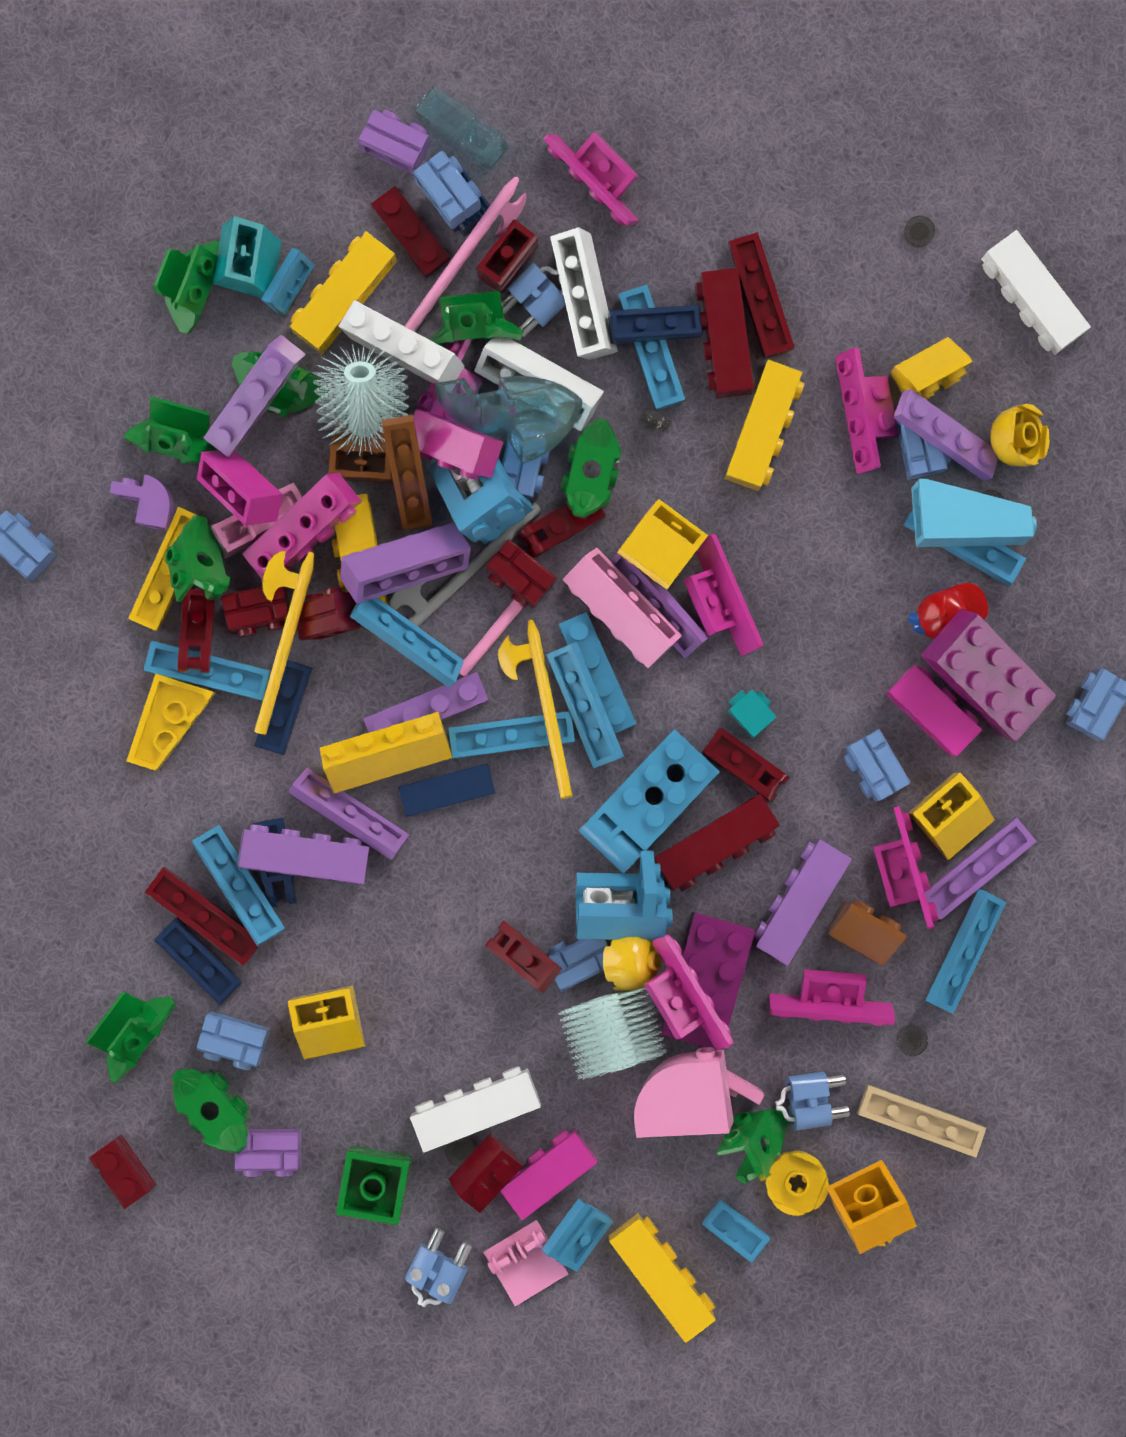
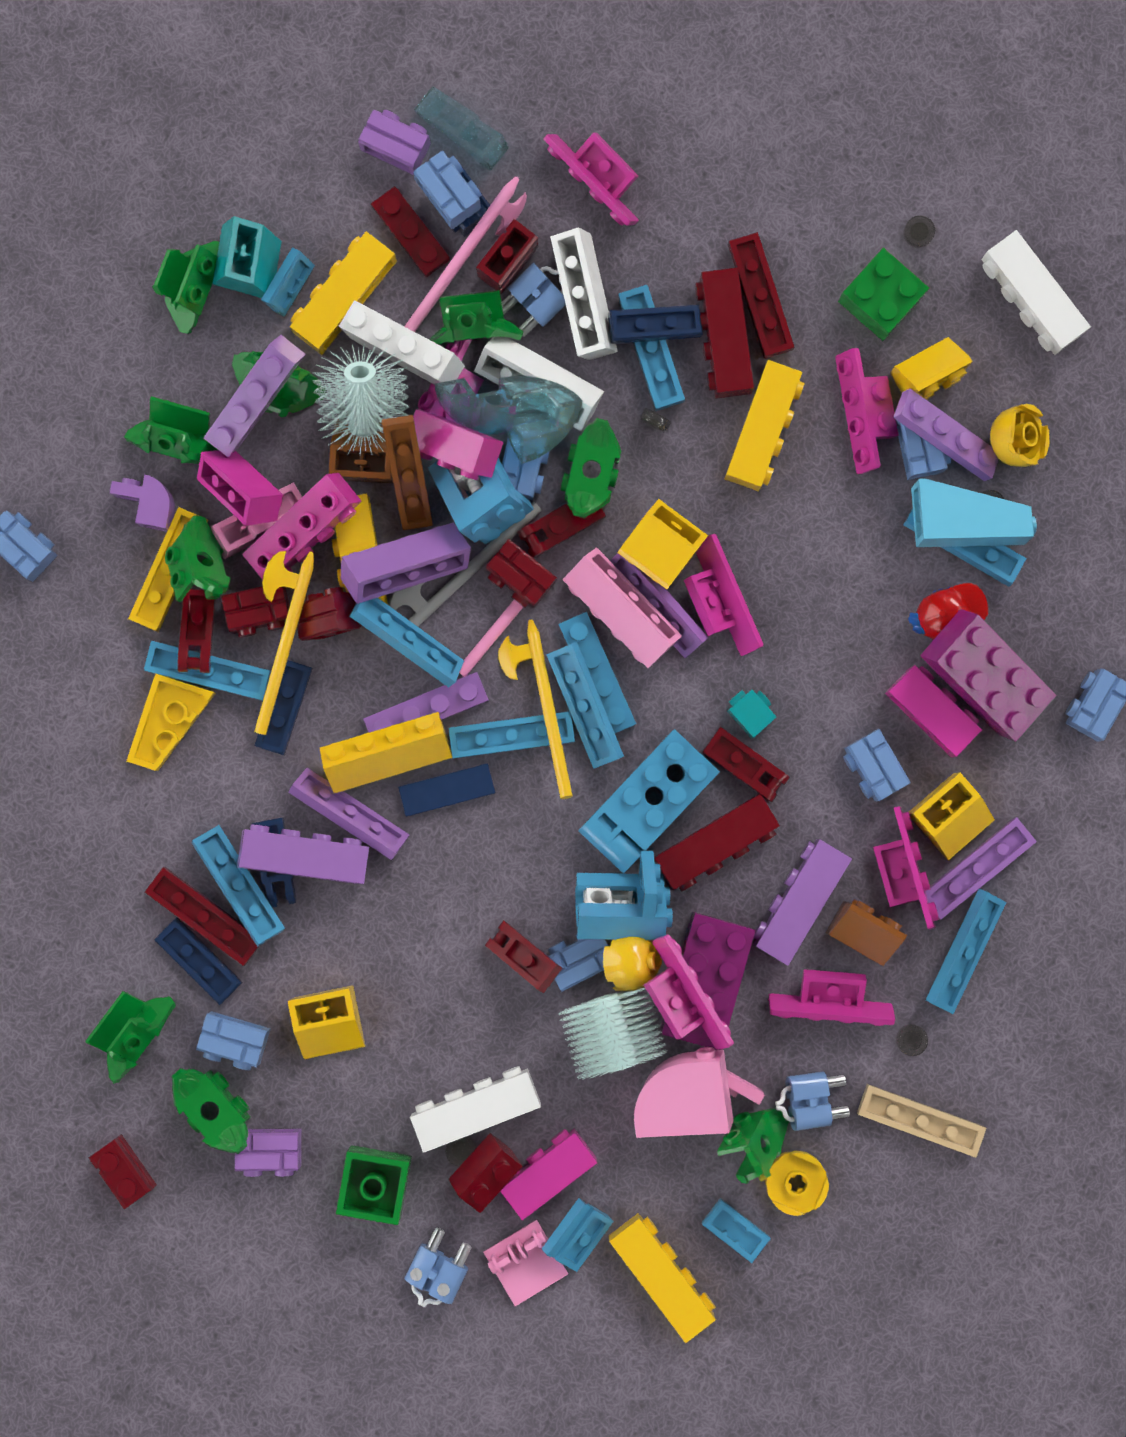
(871, 1207): light orange brick -> none
(883, 294): none -> green brick

